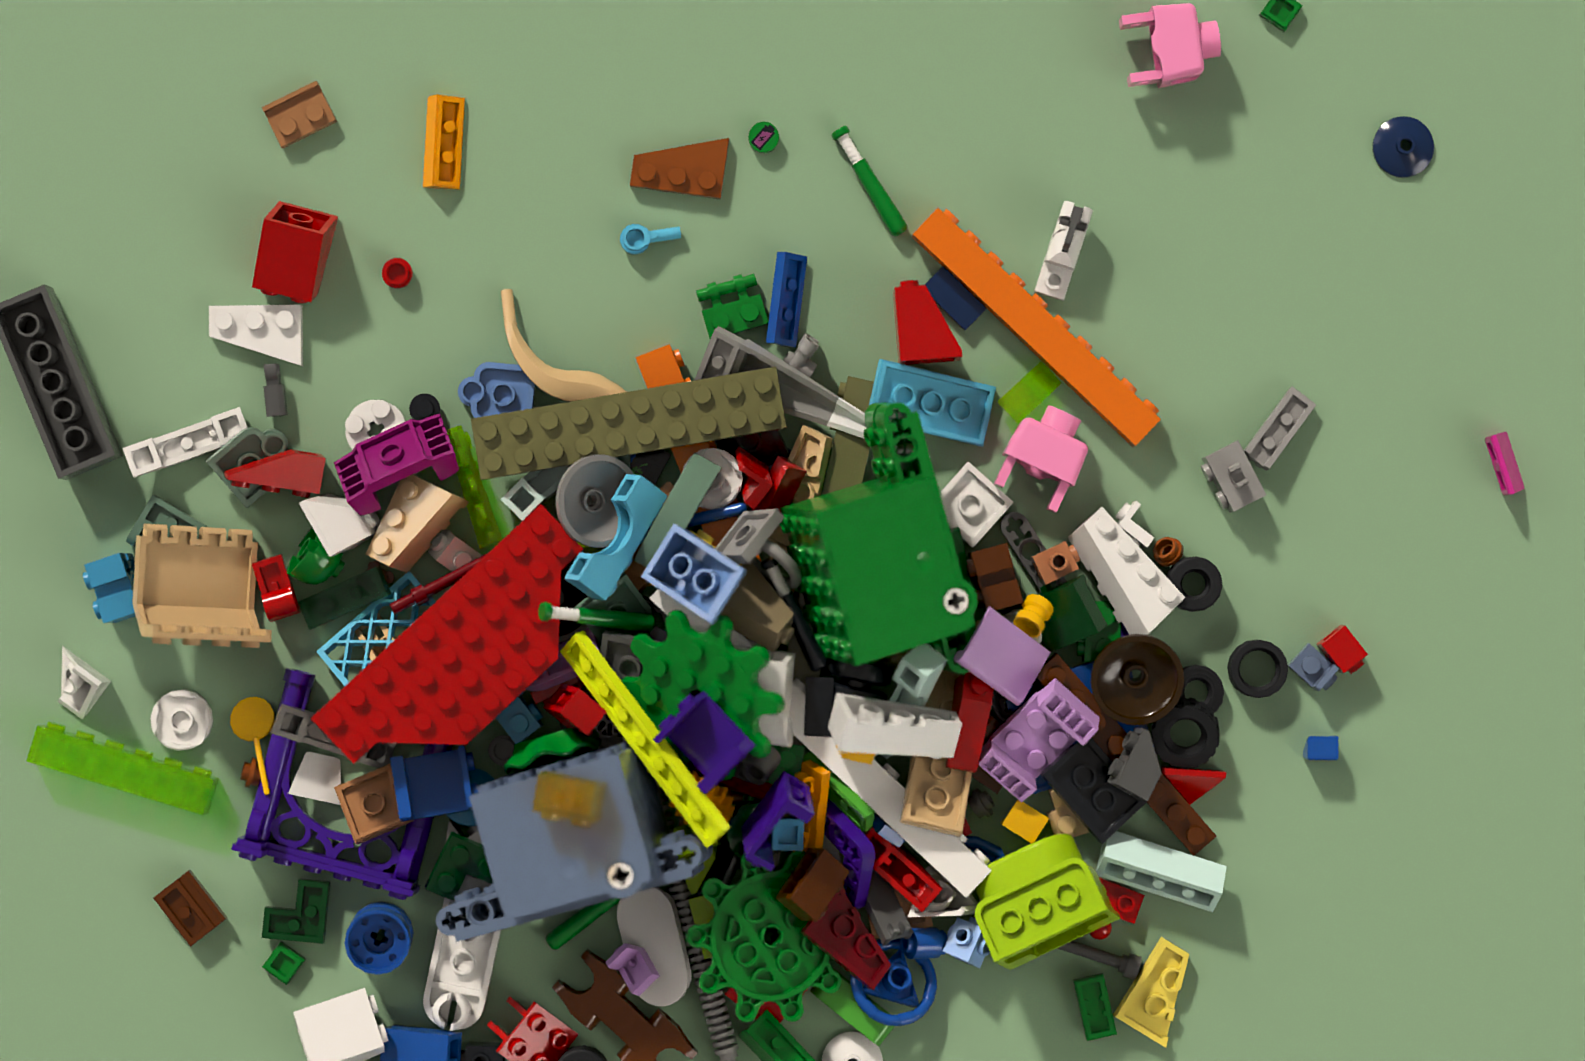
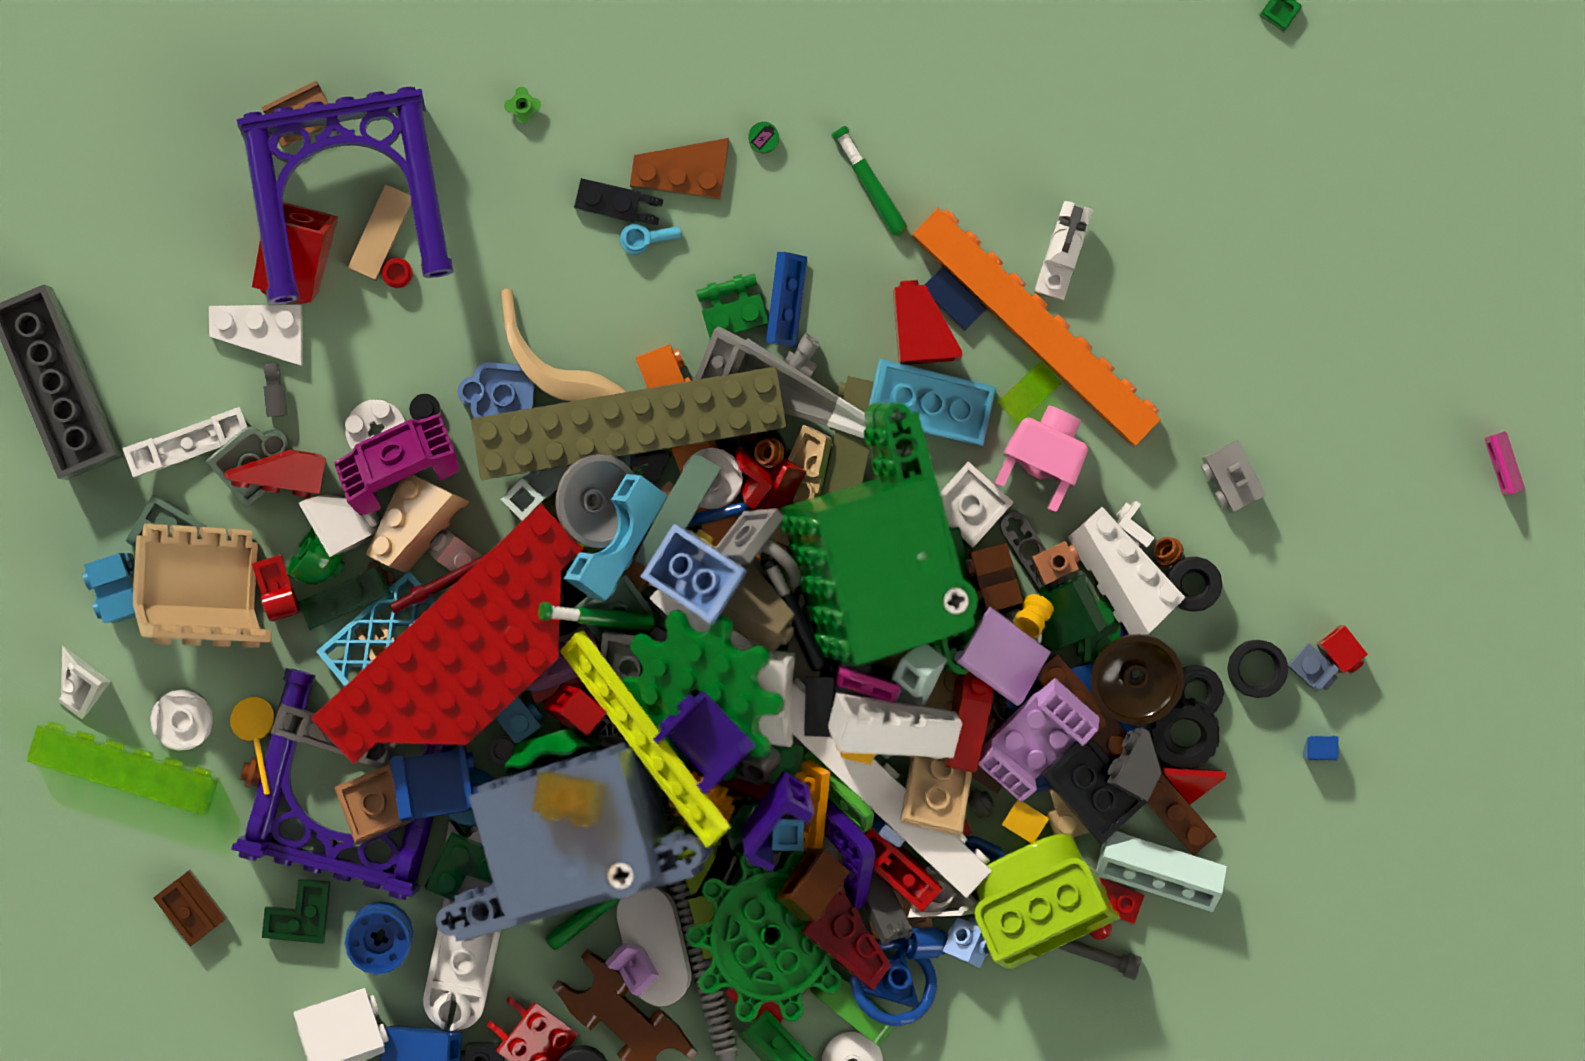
(261, 141): none -> dark purple arch
(283, 963): green tile -> none
(317, 778): white sticker -> none
(380, 232): none -> tan tile
(443, 142): light orange slope -> none
(473, 489): clear neon green wing -> none
(531, 105): none -> bright green plate
(614, 202): none -> black hinge
(763, 450): none -> dark orange plate
(868, 684): none -> dark pink slope
(1094, 1007): green plate -> none
(1153, 994): light yellow wing -> none
(1176, 44): bright pink piece -> none
(1279, 428): light grey hinge -> none
(1390, 154): dark blue dish -> none

